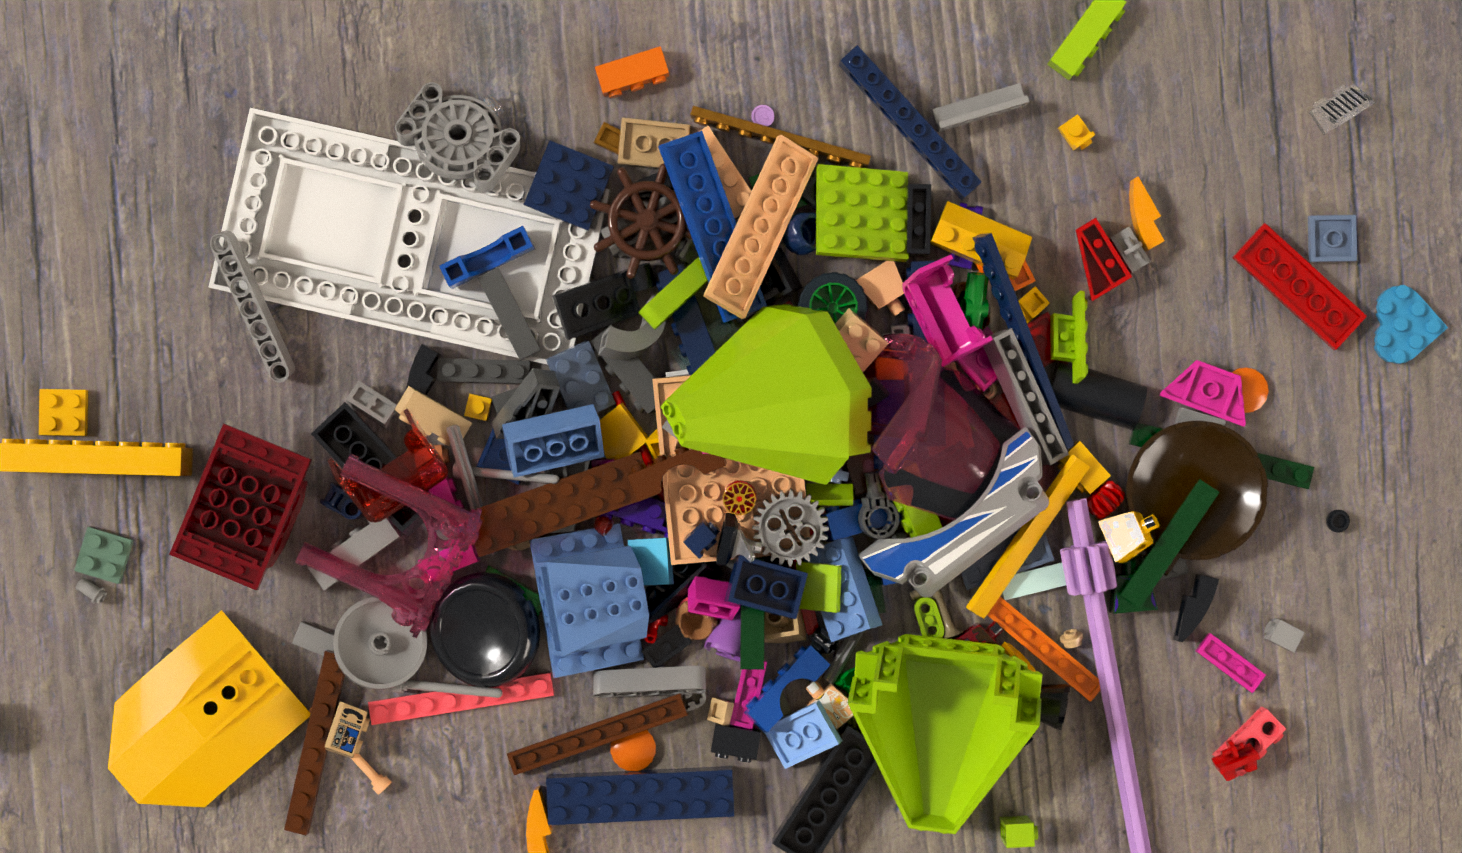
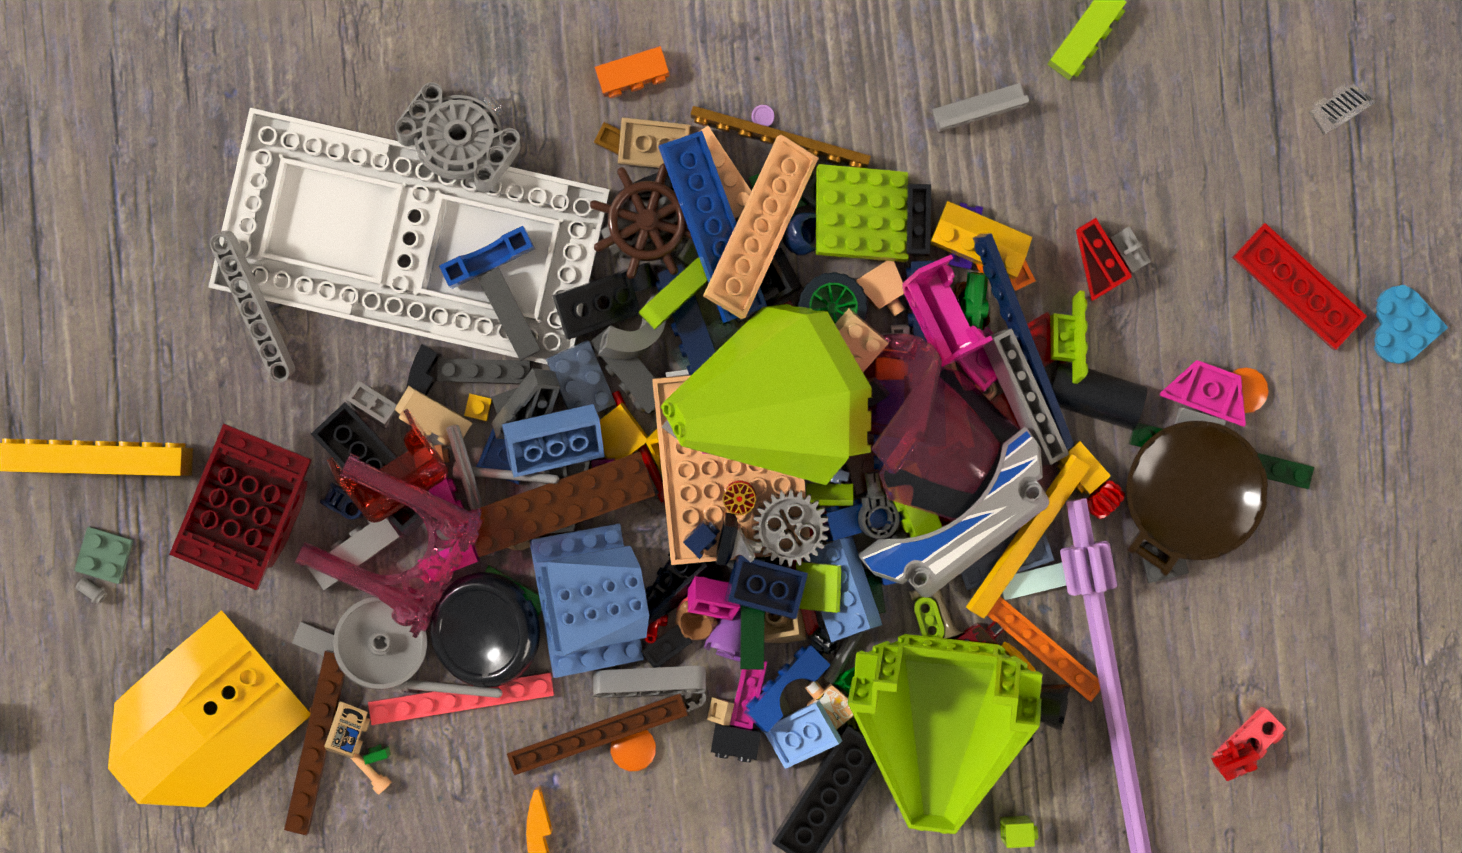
(63, 412): yellow plate -> none
(376, 753): none -> green plate
(568, 184): dark blue plate -> none
(603, 525): clear red hinge -> none
(640, 795): dark blue brick -> none
(645, 513): dark purple bracket -> none
(648, 479): reddish brown arch -> none
(654, 560): medium azure tile -> none
(909, 122): dark blue brick -> none
(1033, 303): yellow bracket -> none
(1071, 638): tan plate -> none
(1076, 133): yellow bracket -> none
(1118, 603): dark green torso -> none
(1128, 534): torso -> none
(1143, 215): light orange slope -> none
(1169, 543): dark green tile -> none
(1195, 607): black slope -> none
(1230, 662): dark pink plate -> none
(1283, 634): light grey brick -> none
(1332, 238): sand blue plate -> none
(1337, 521): black plate -> none

